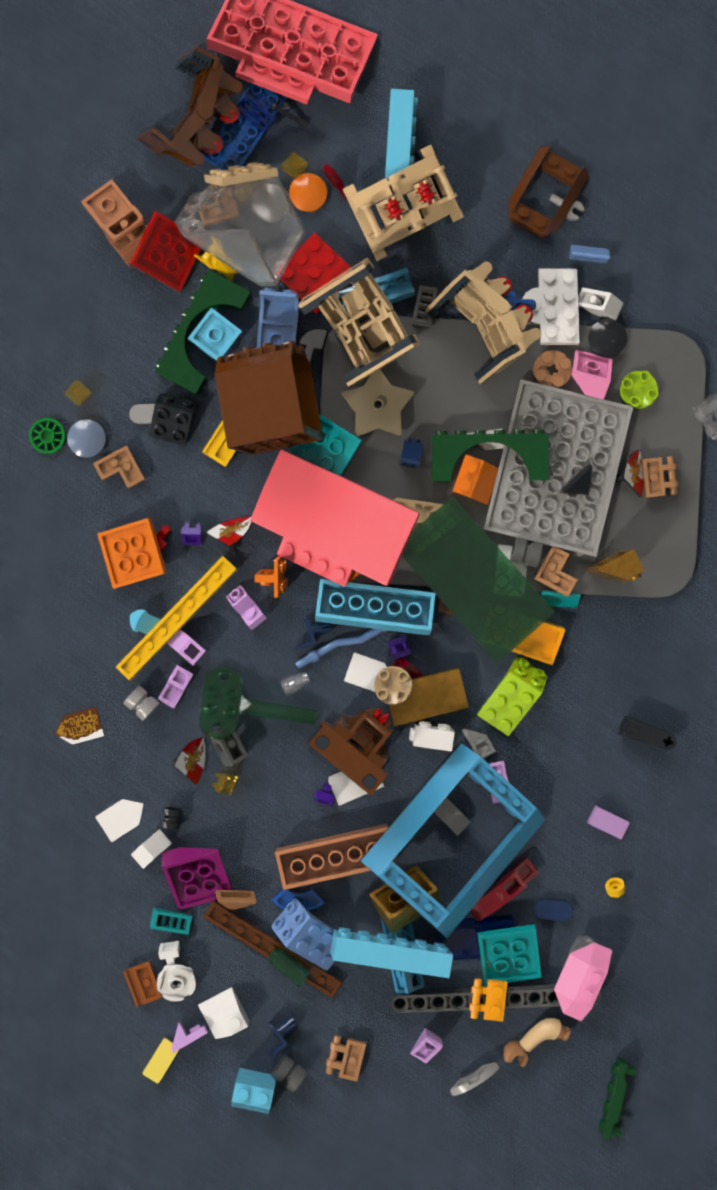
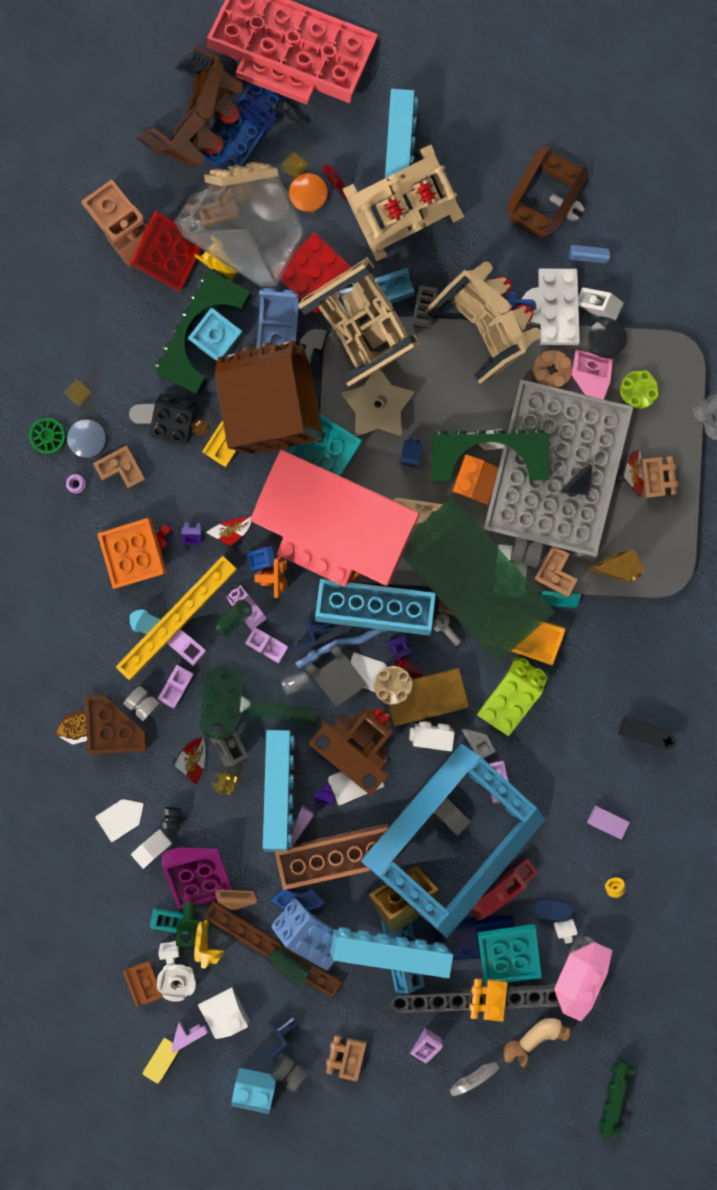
(69, 483): none -> lavender plate
(110, 728): none -> reddish brown plate
(187, 924): none -> dark green bracket
(199, 427): none -> clear orange plate
(202, 953): none -> yellow hair
(233, 617): none -> clear green brick
(261, 558): none -> blue plate
(267, 645): none -> lavender slope
(277, 791): none -> medium azure brick
(303, 819): none -> lavender slope
(338, 677): none -> dark grey flag
(442, 624): none -> light grey bar
(565, 930): none -> white tile

